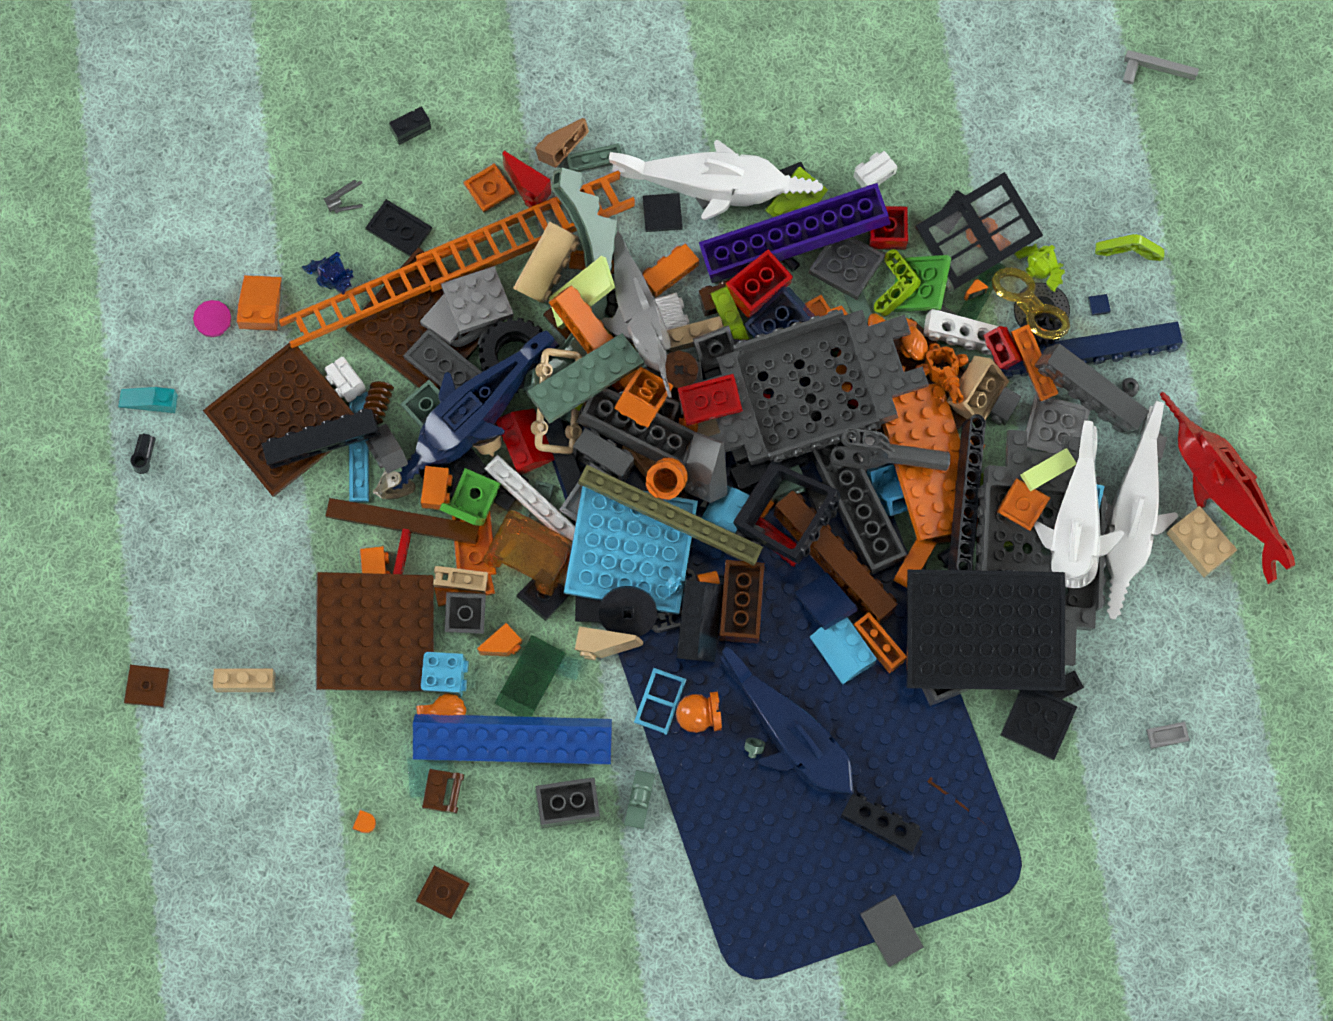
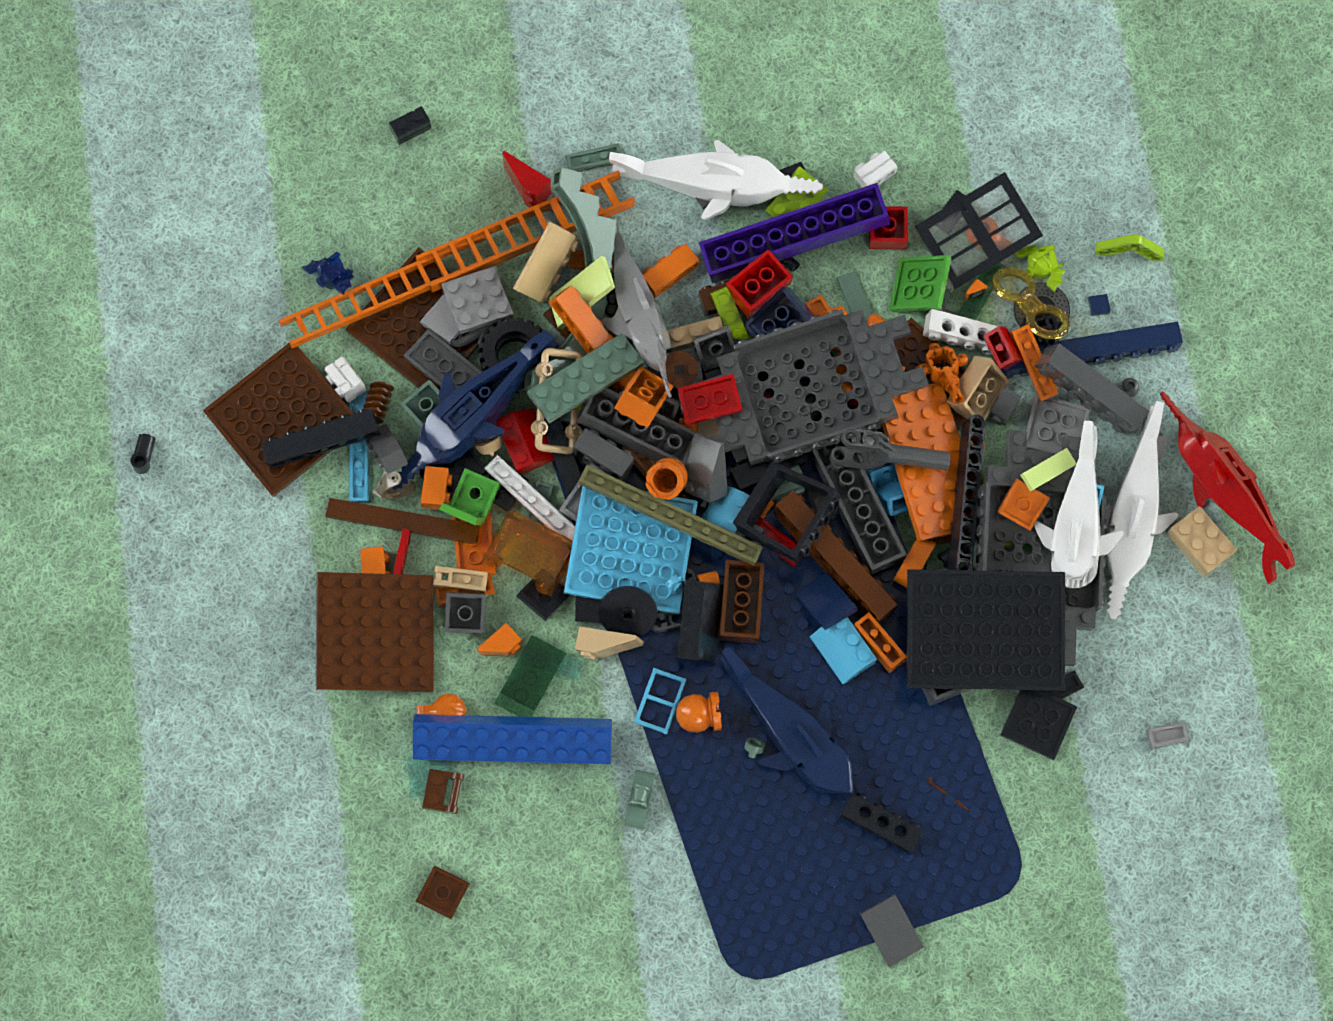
(146, 686): reddish brown plate -> none
(149, 399): teal slope -> none
(212, 318): dark pink tile -> none
(244, 680): tan brick -> none
(259, 303): orange slope -> none
(333, 201): dark grey plant -> none
(365, 822): orange tile -> none
(398, 228): black tile -> none
(444, 673): medium azure bracket -> none
(489, 187): orange tile -> none
(560, 143): medium nougat slope -> none
(567, 802): dark grey brick -> none
(662, 212): black tile -> none
(671, 311): white brick -> none
(847, 265): dark grey plate -> none
(901, 285): lime beam -> none
(915, 343): orange animal -> none
(1135, 59): light grey piece -> none

